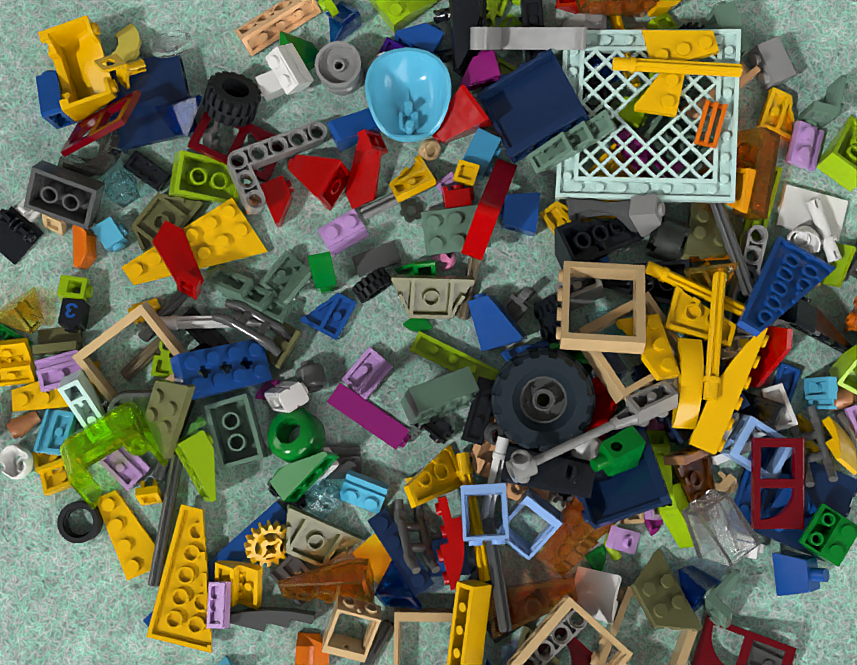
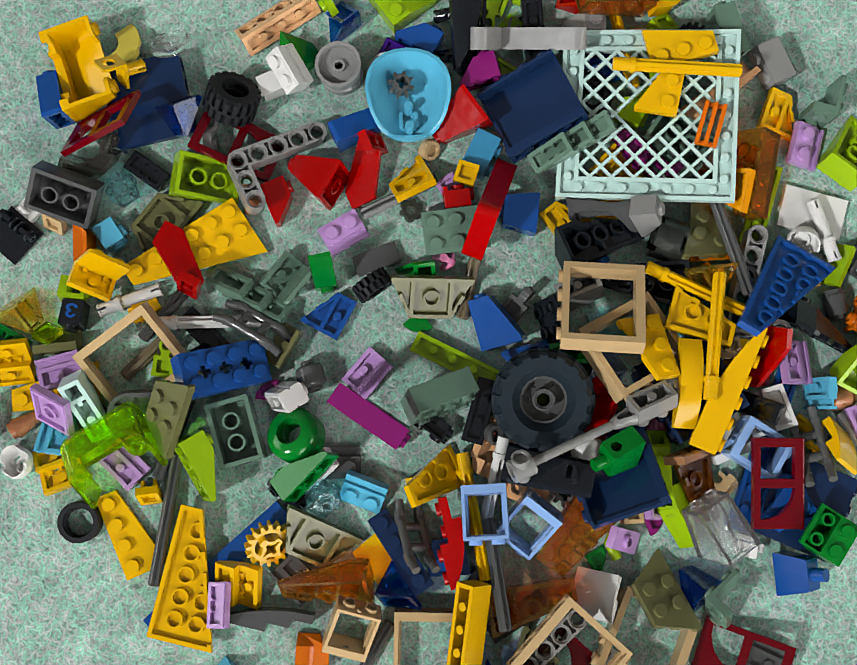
(47, 333): none -> clear neon green tile
(52, 409): none -> lavender tile
(96, 273): none -> yellow bracket
(119, 302): none -> white pin
(395, 89): none -> dark grey gear
(796, 366): none -> lavender plate
(834, 304): none -> dark grey brick

